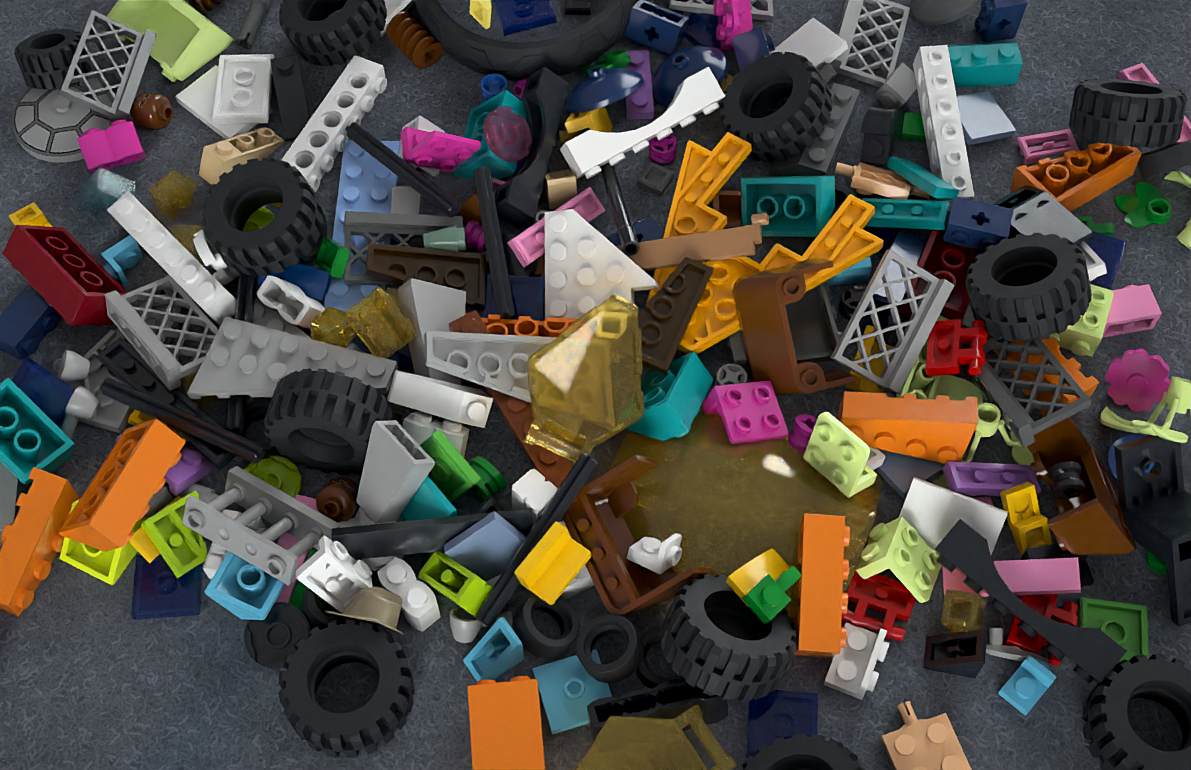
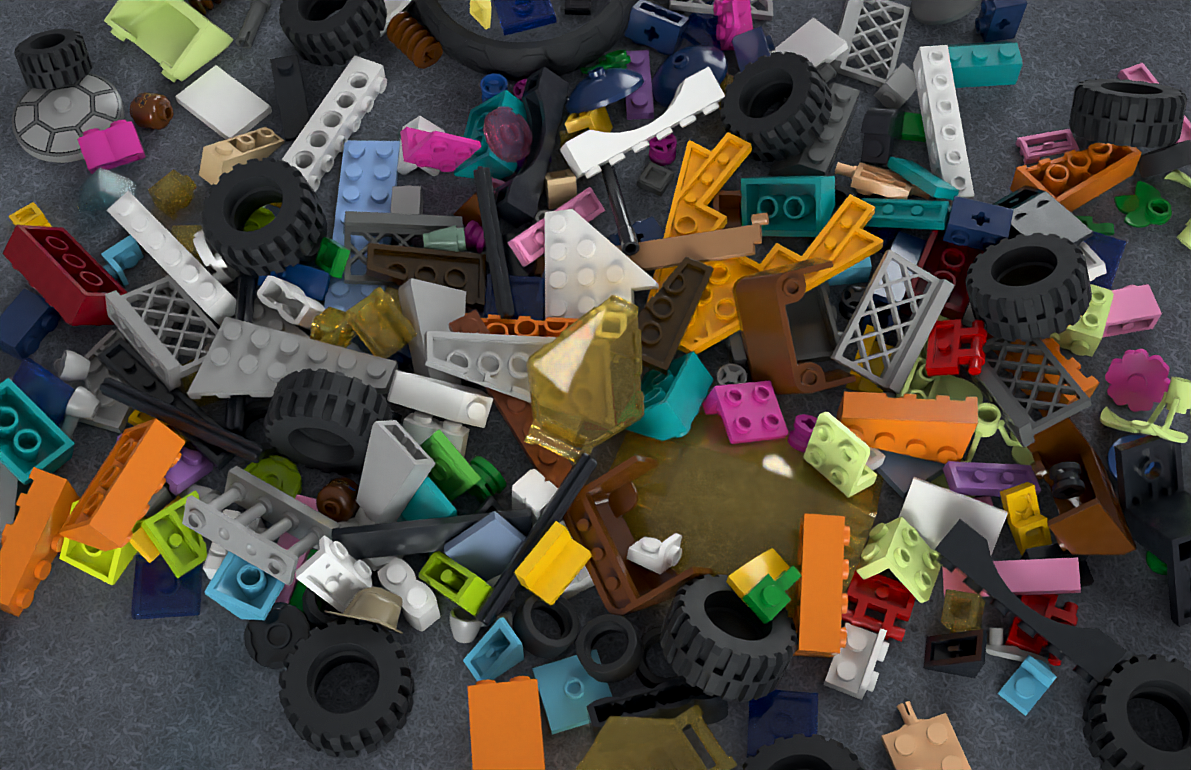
(132, 70): fence -> none
(243, 89): white tile -> none
(403, 169): black axle -> none
(983, 119): tile -> none
(1120, 621): bright green tile -> none

